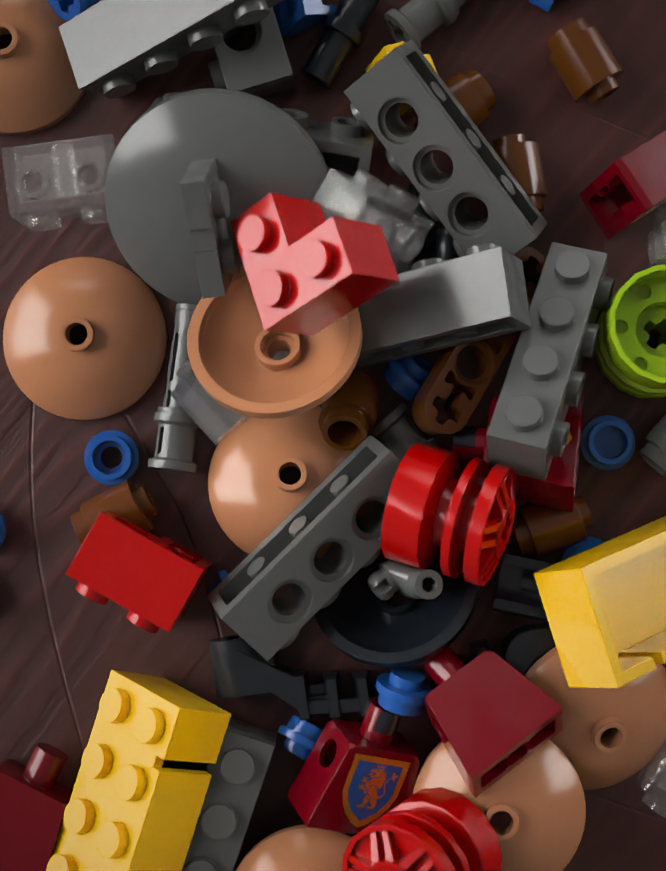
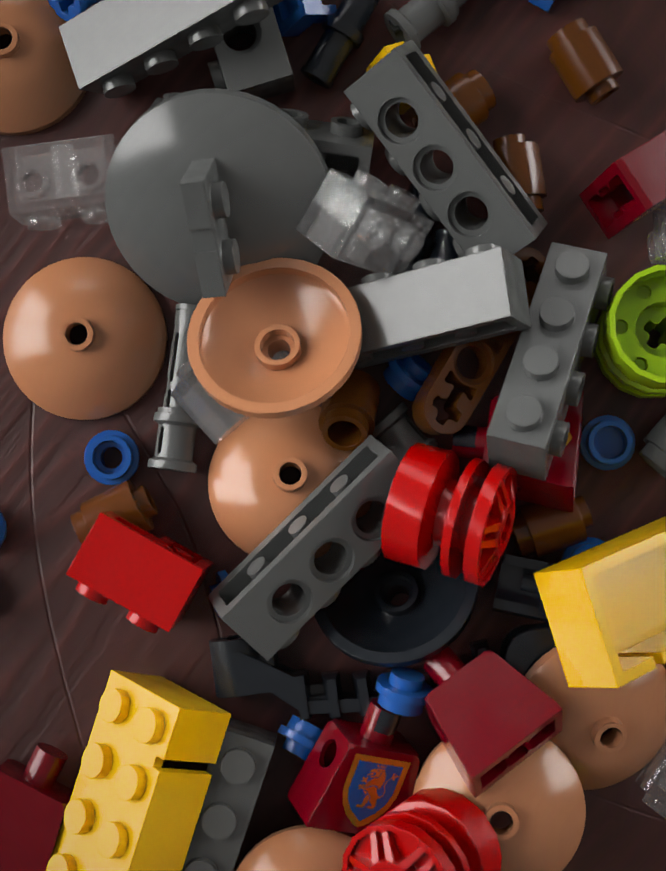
(307, 267): red brick -> none
(405, 579): dark grey arm -> none

